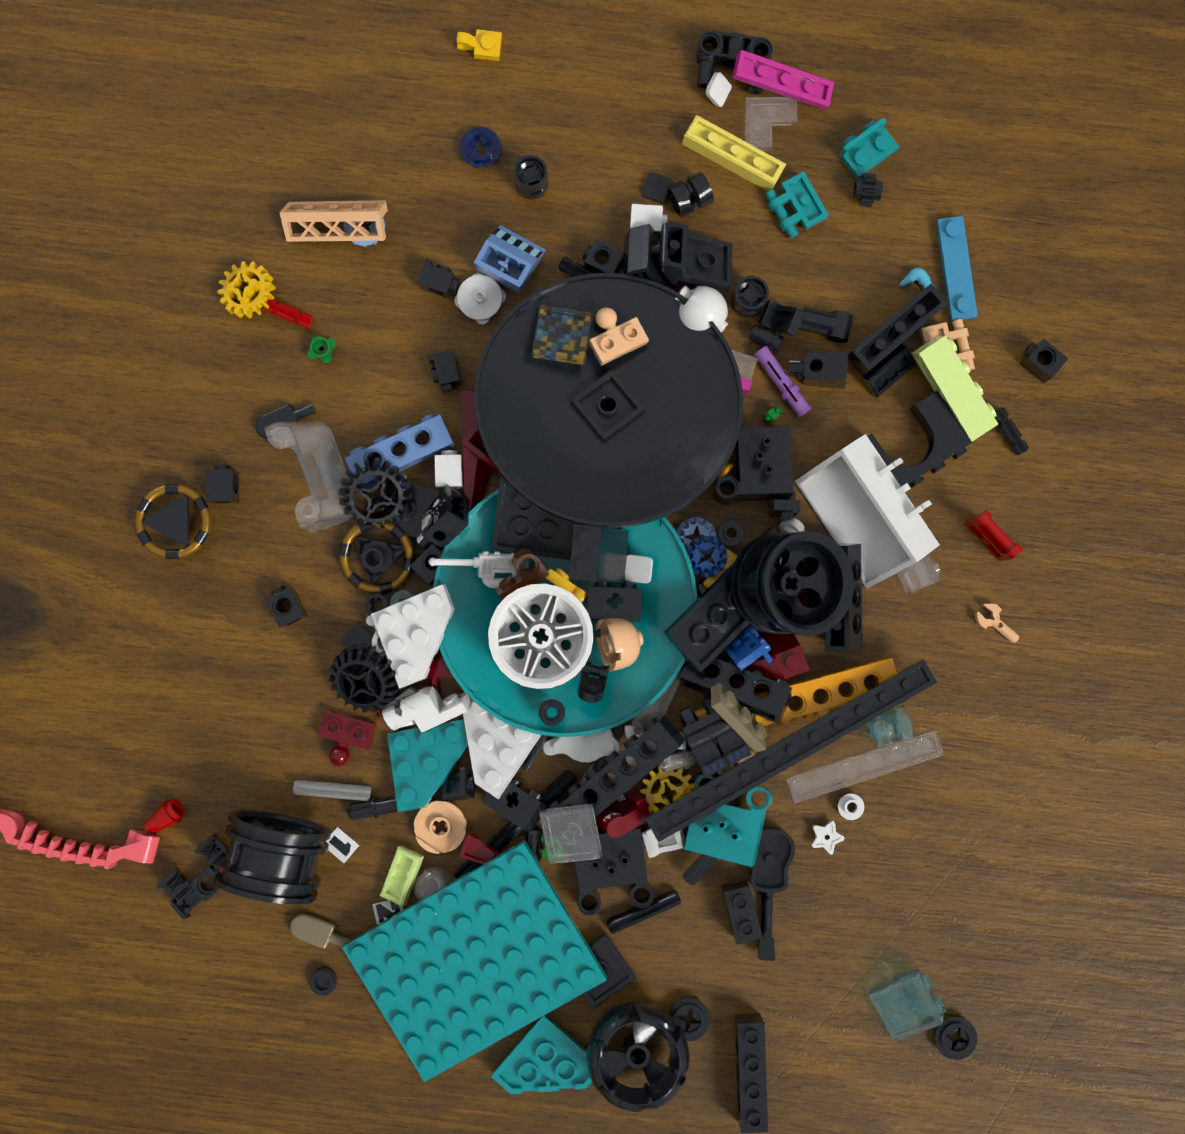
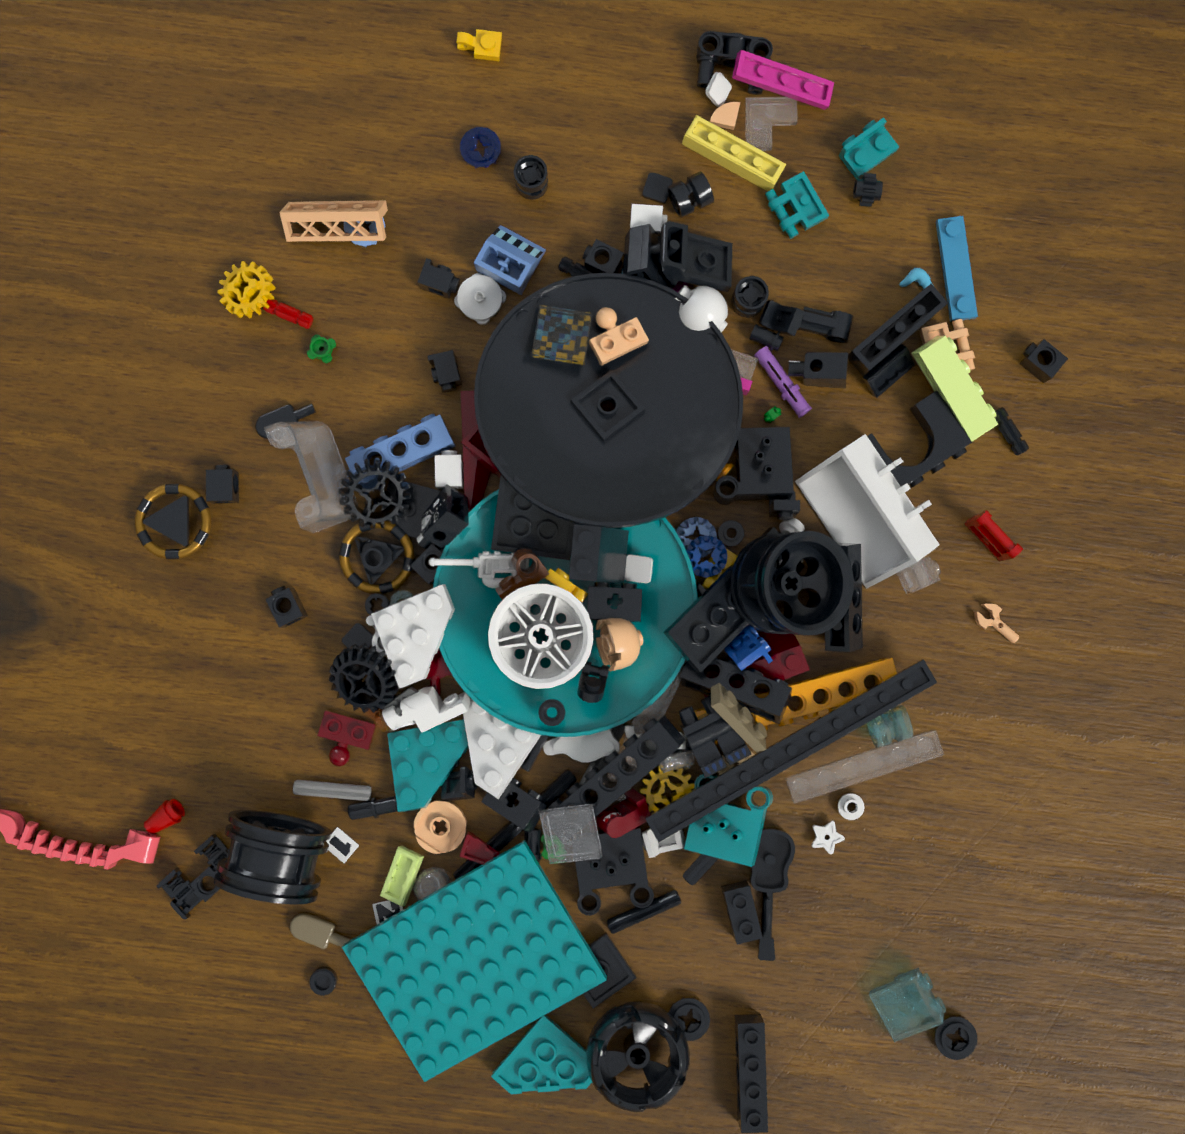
(726, 115): none -> light nougat tile

